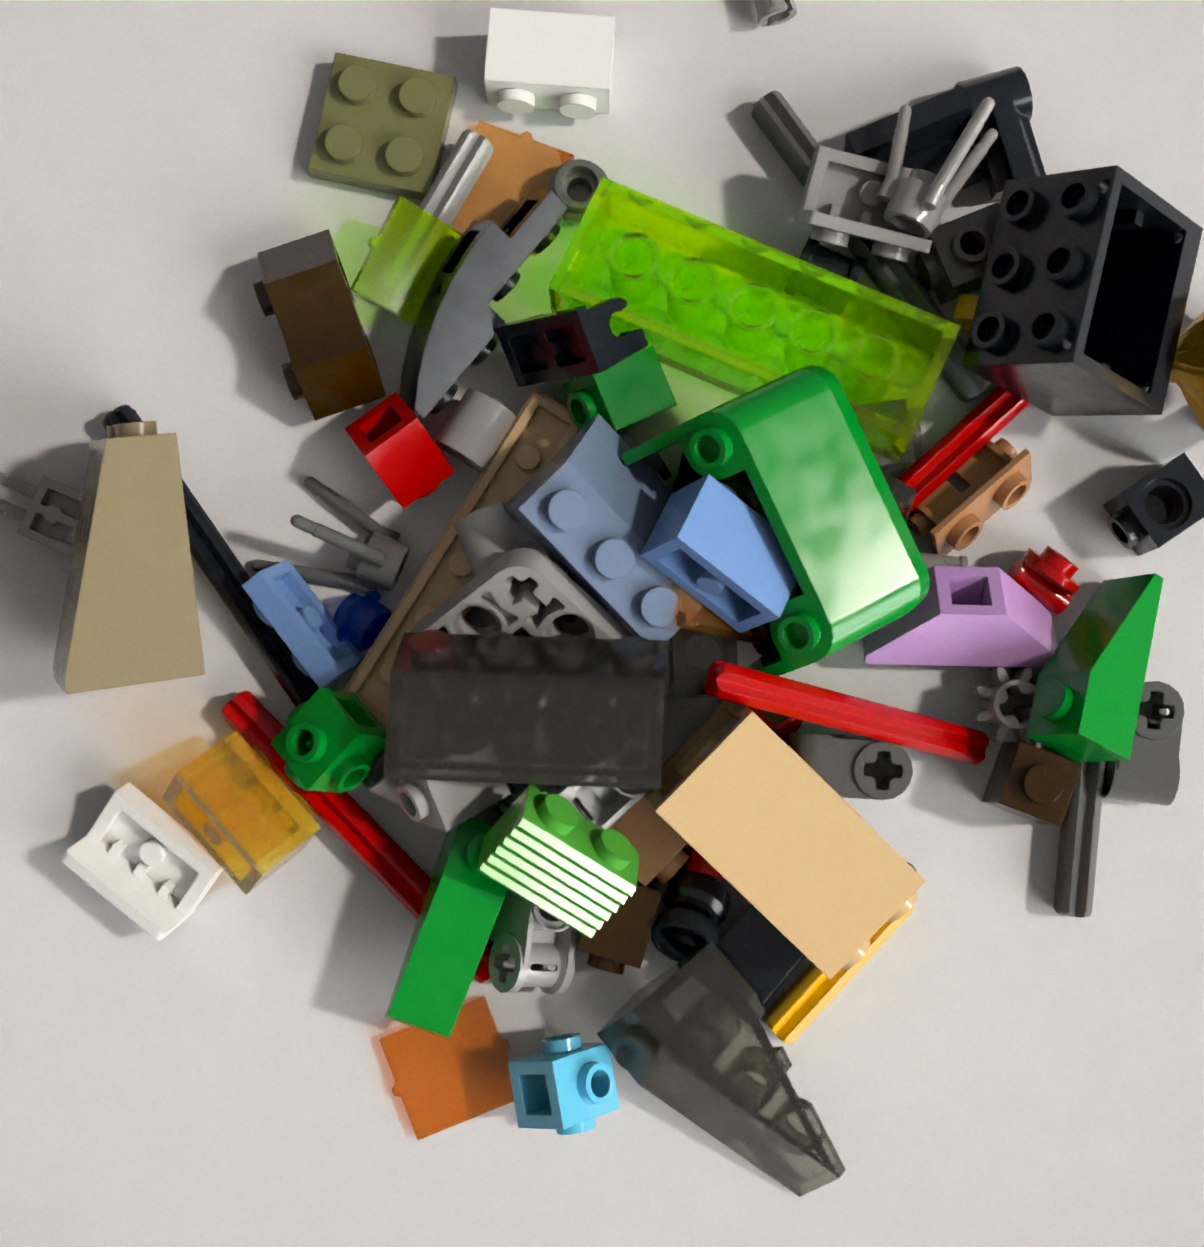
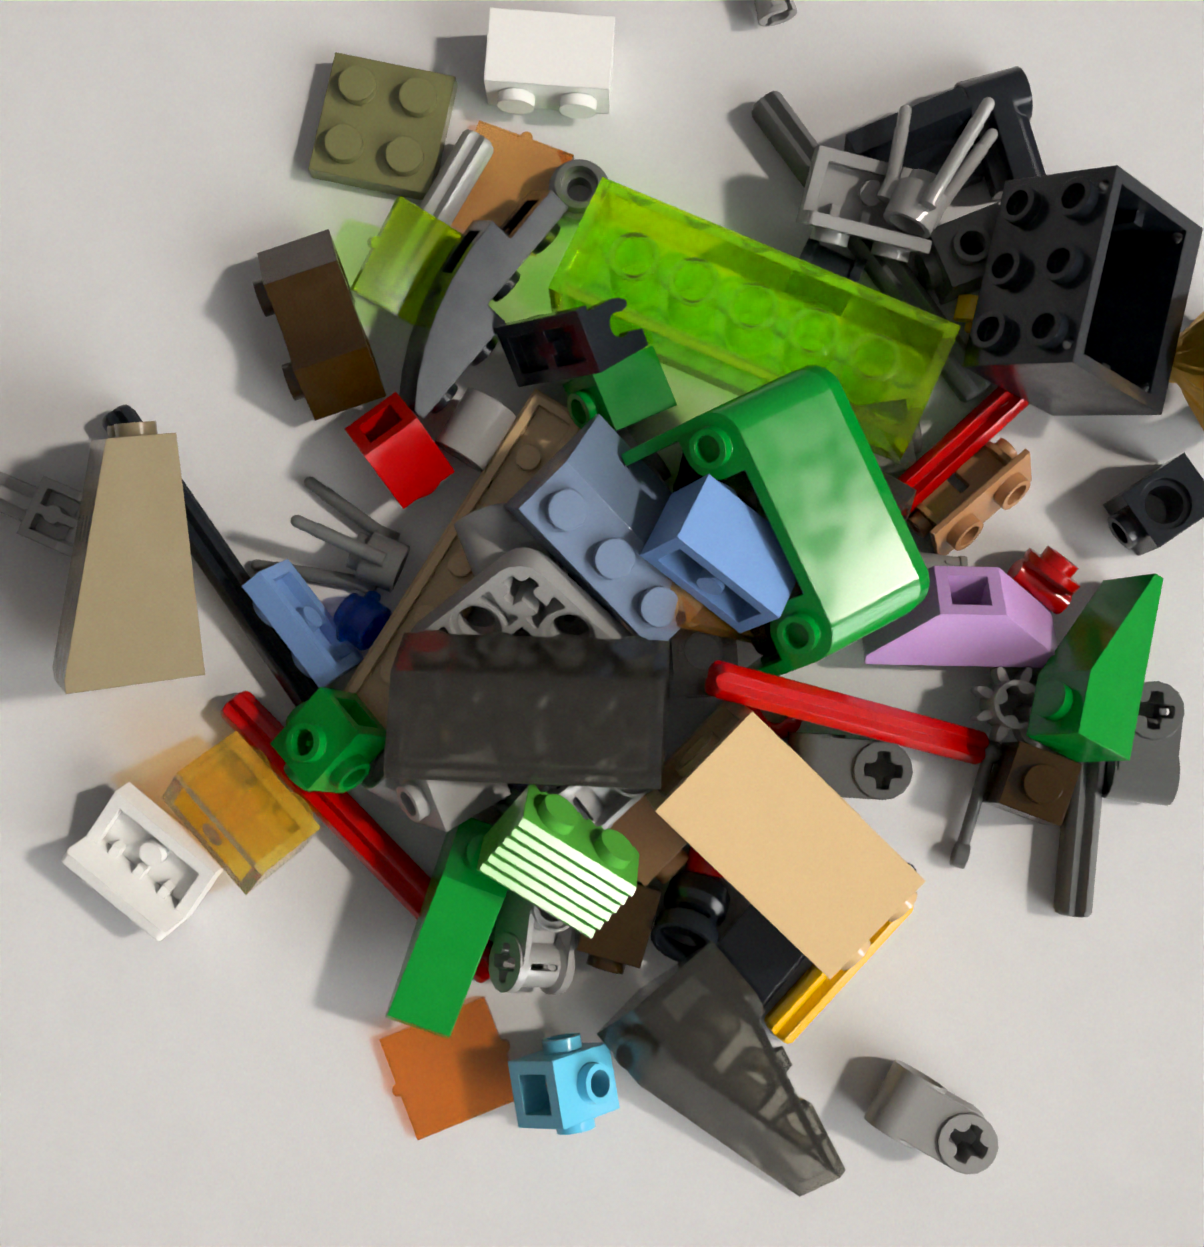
(923, 1116): none -> light grey piece
(961, 849): none -> dark grey hinge

